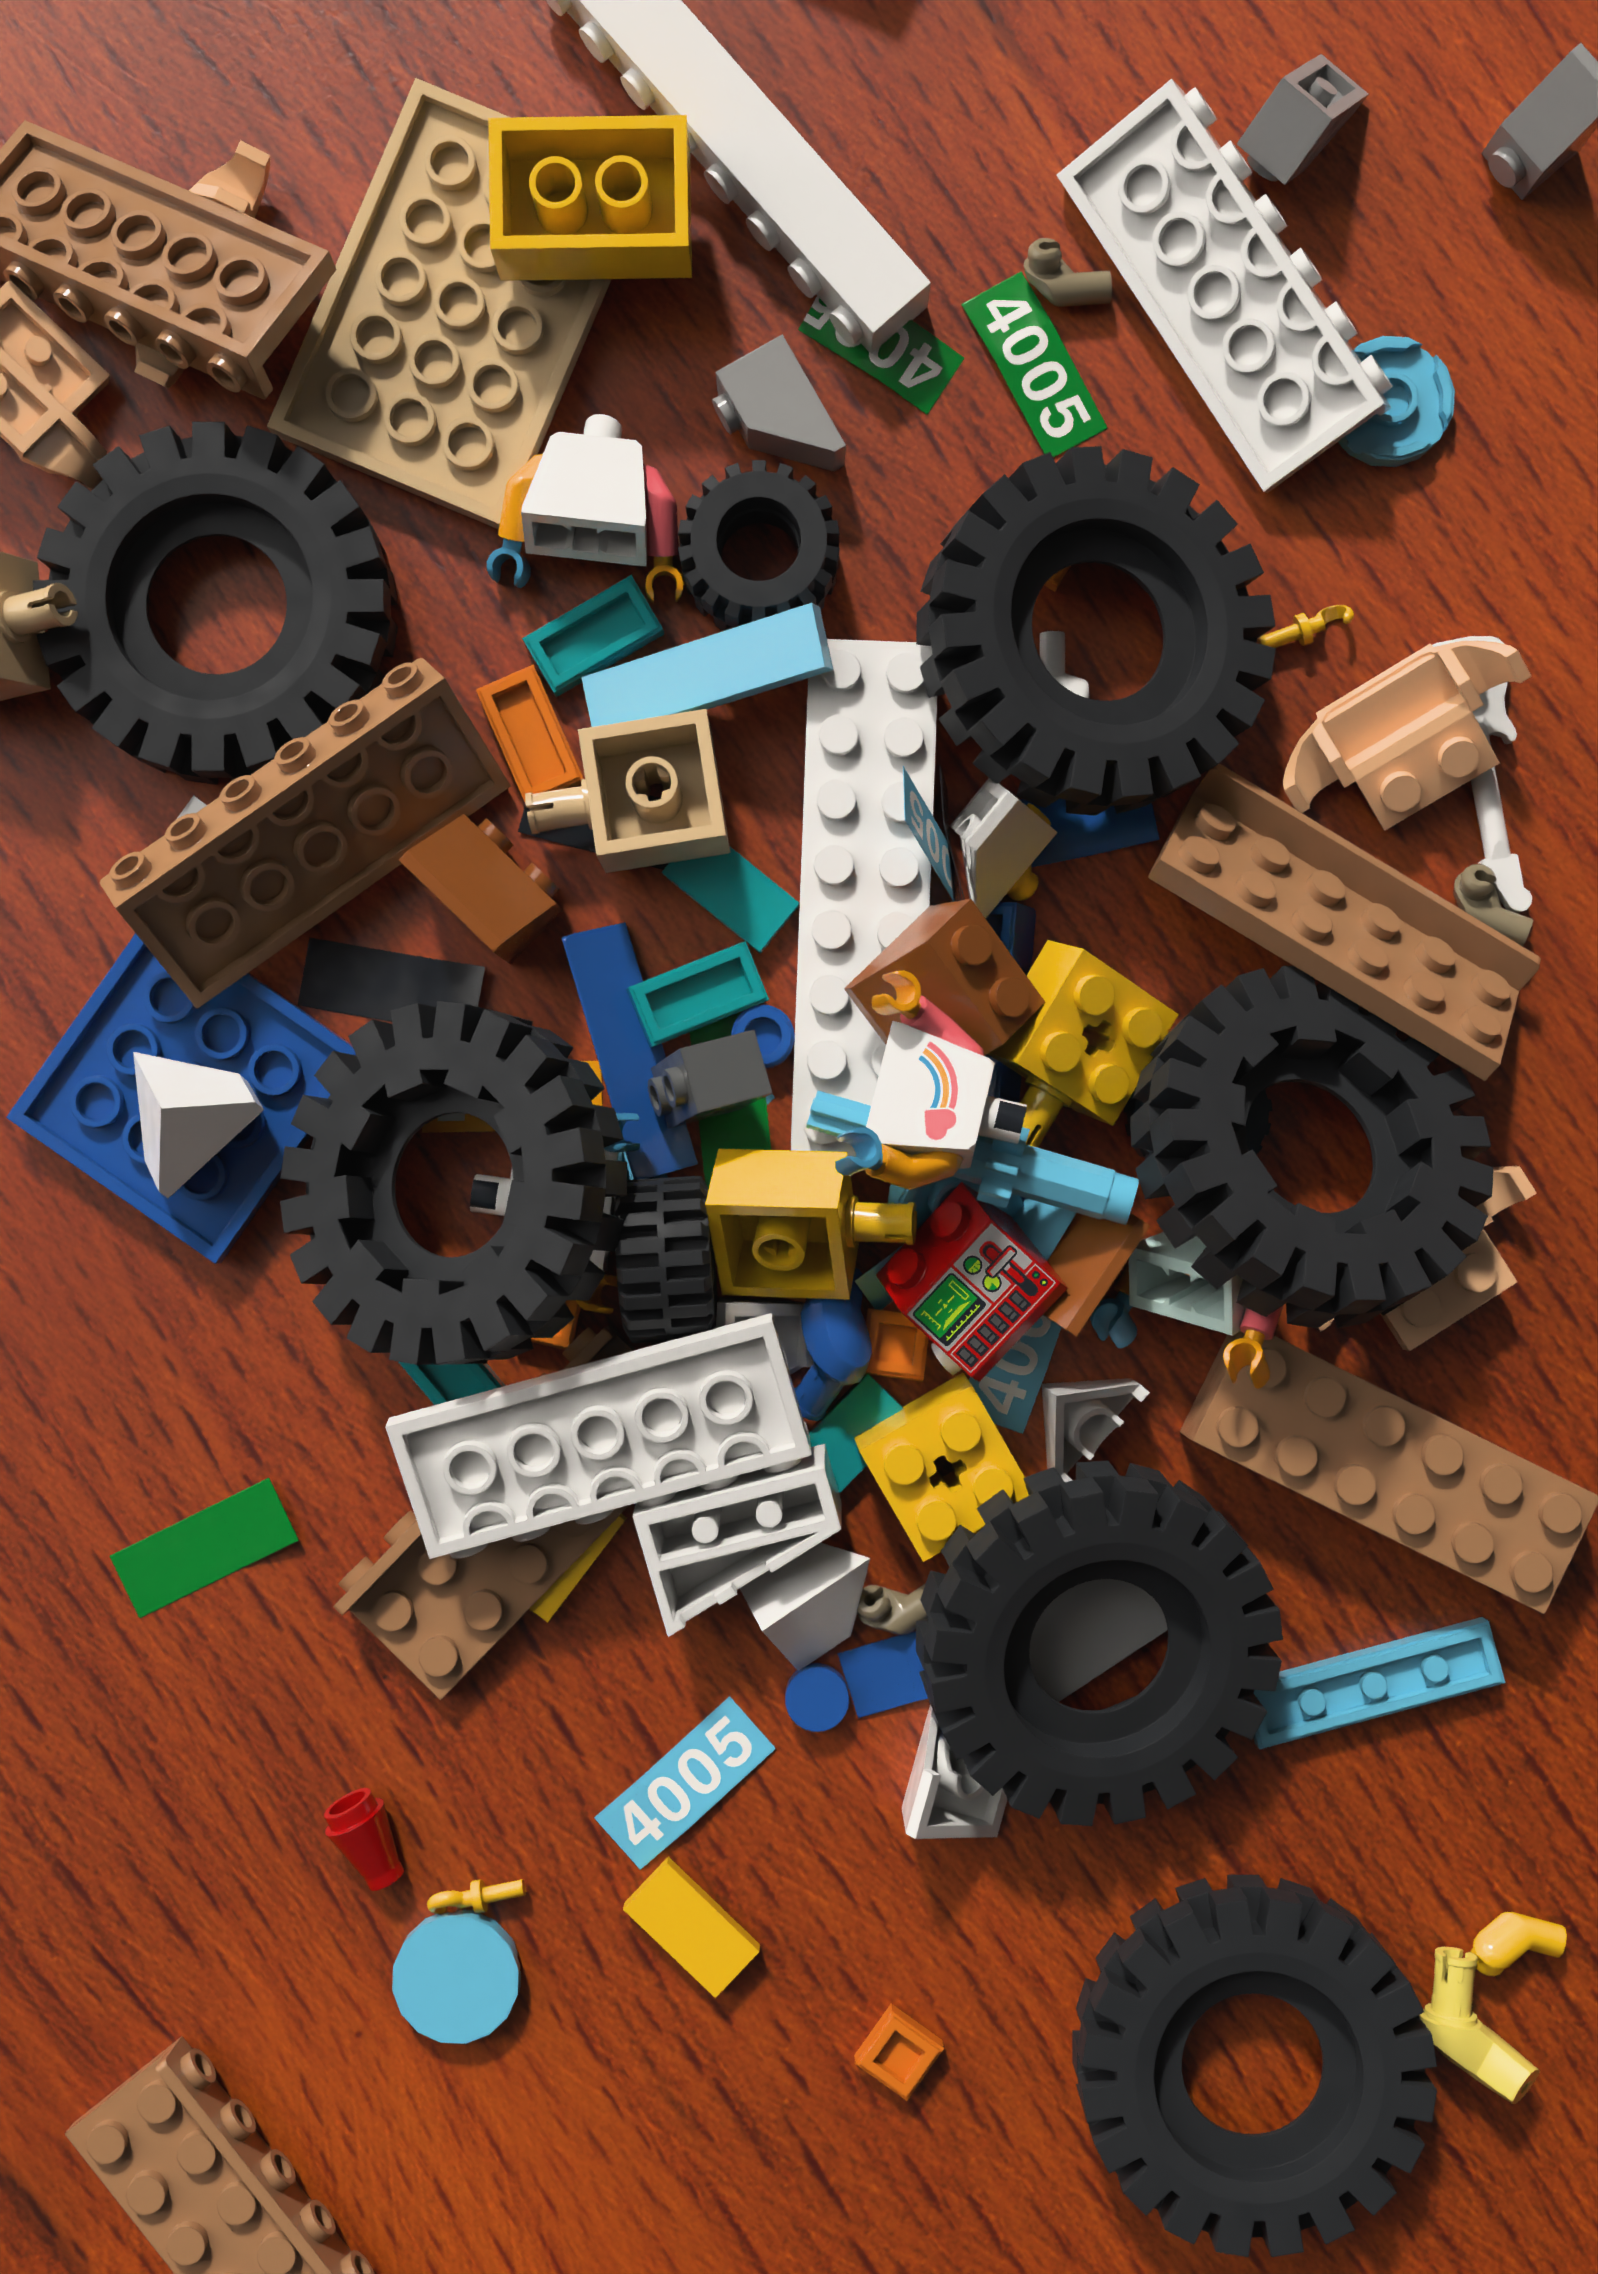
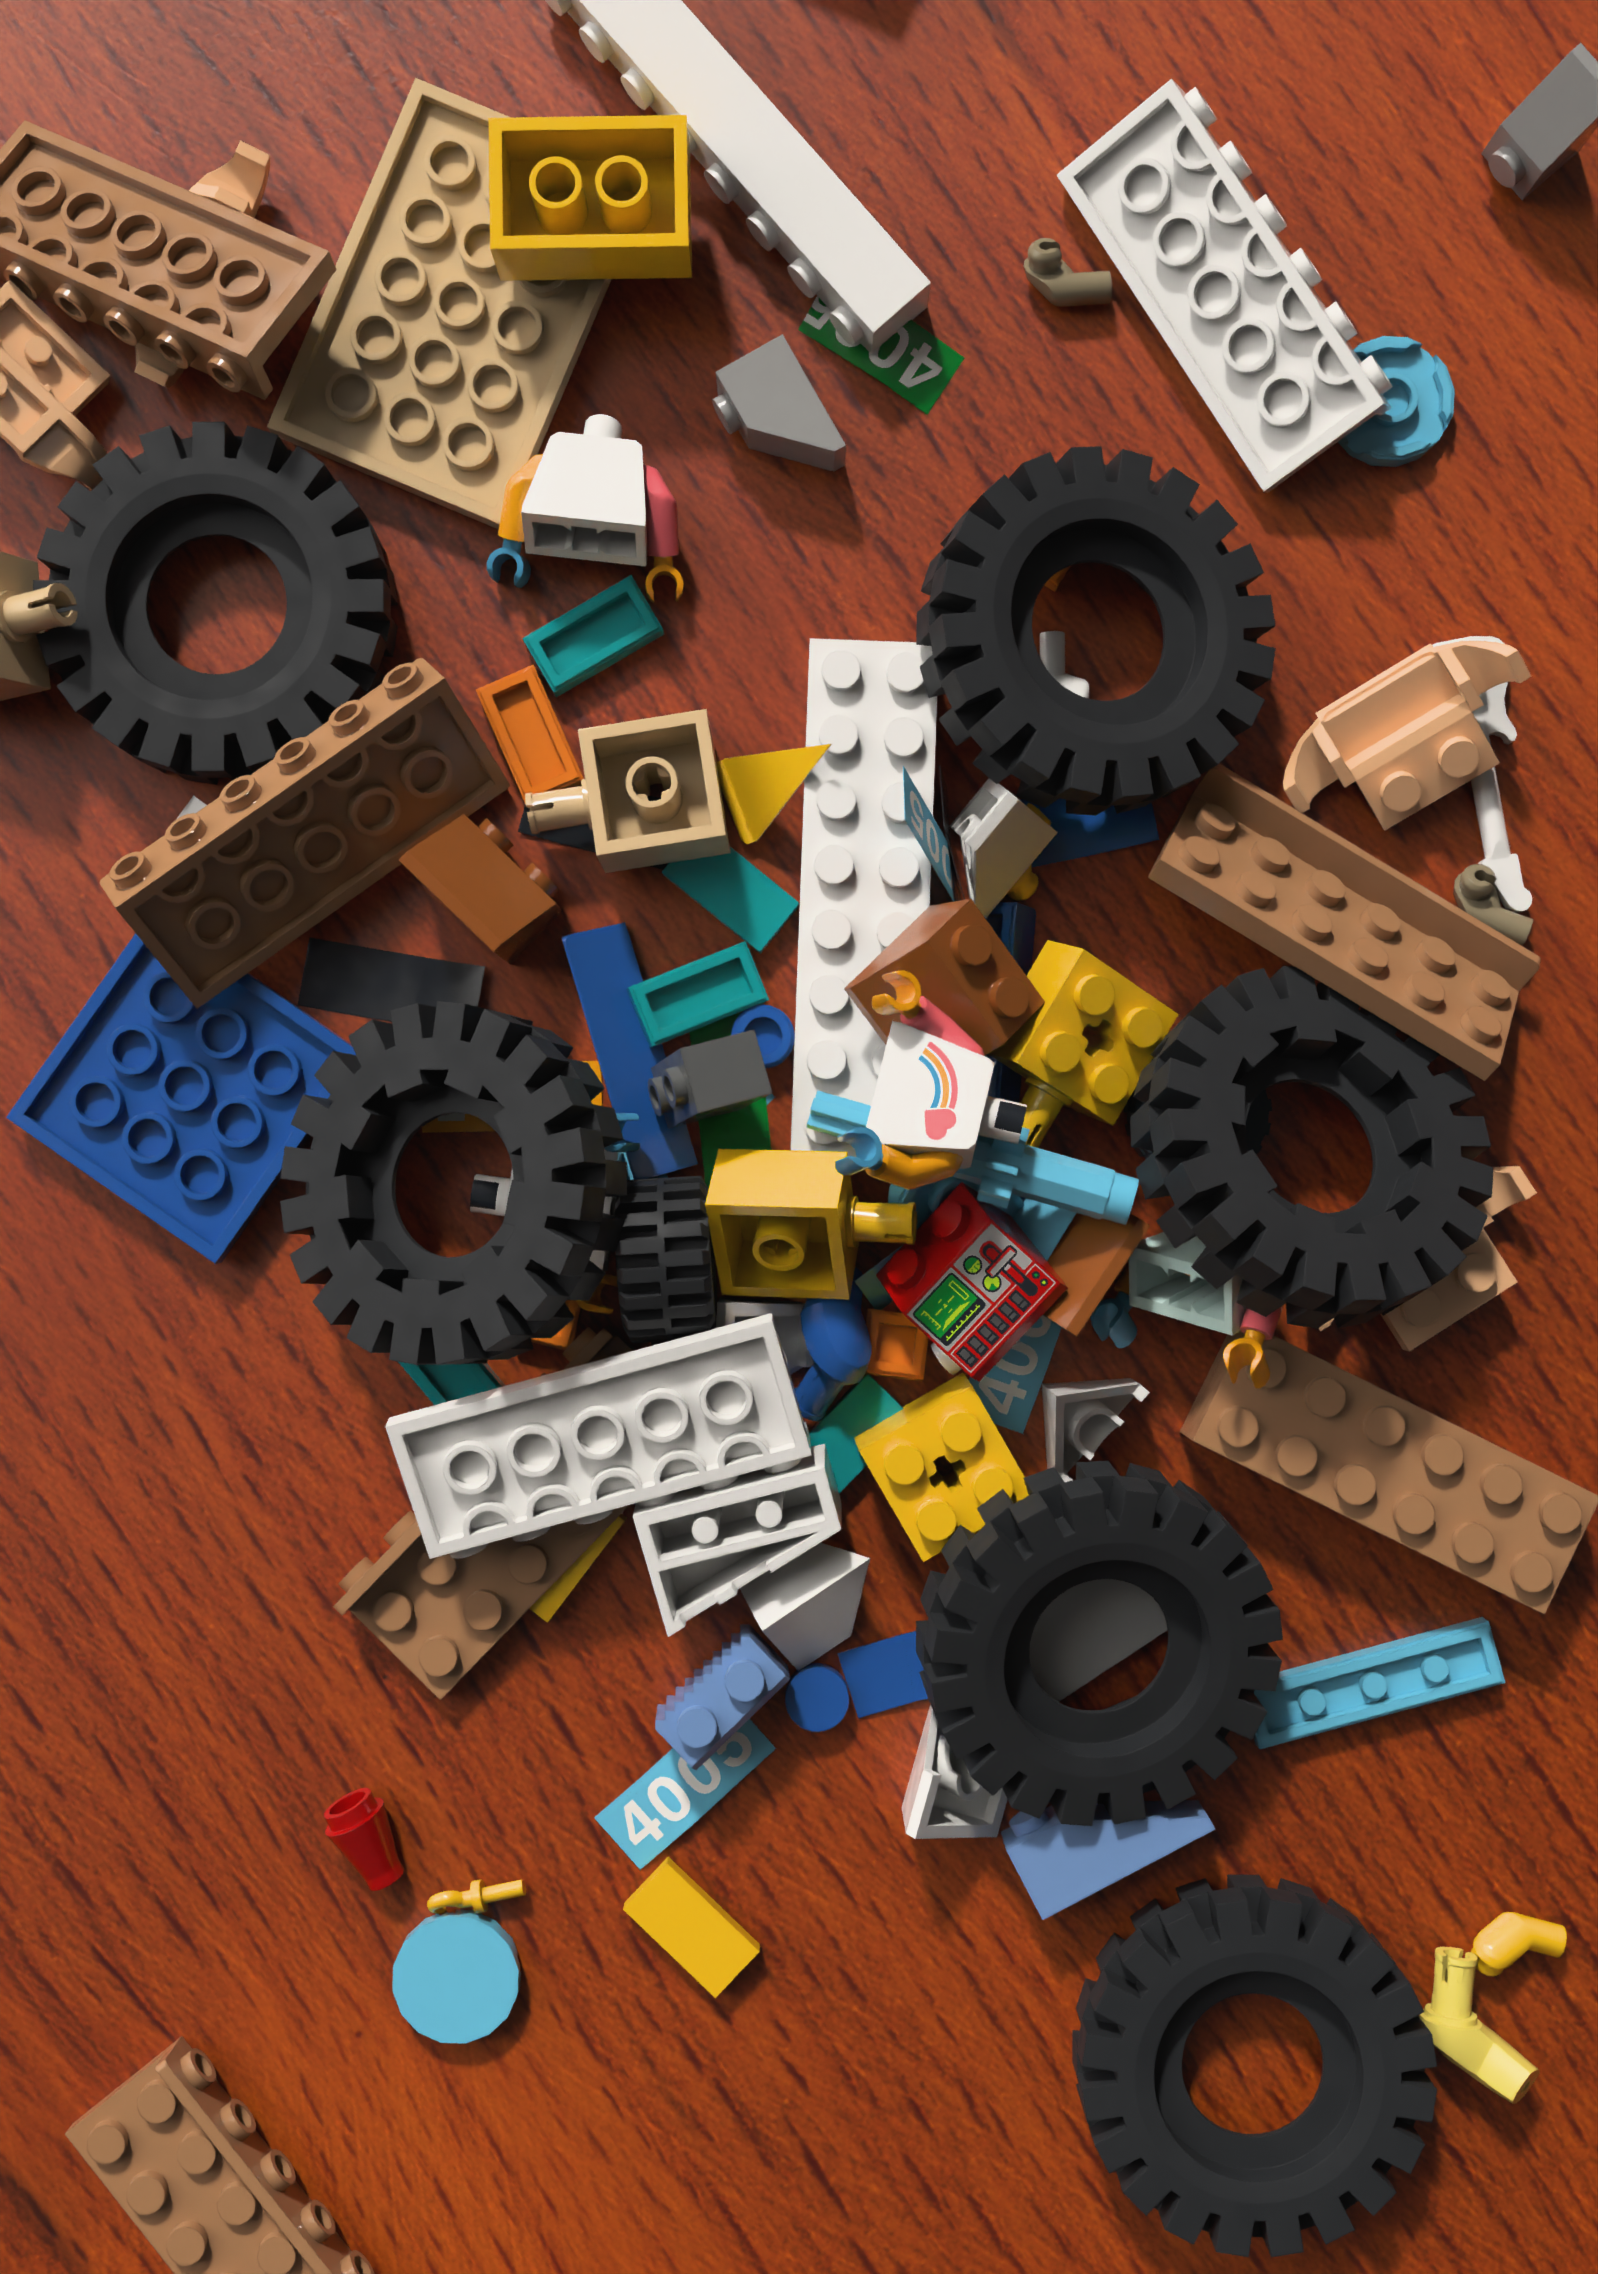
(188, 1116): white slope -> none
(204, 1547): green sticker -> none
(712, 669): medium azure tile -> none
(721, 1696): none -> medium blue brick
(751, 500): black tyre -> none
(762, 784): none -> yellow sticker
(891, 1609): dark tan arm -> none
(899, 2052): orange tile -> none
(1035, 365): green sticker -> none
(1074, 1861): none -> medium blue slope
(1300, 119): light grey slope -> none
(1305, 628): yellow hand -> none

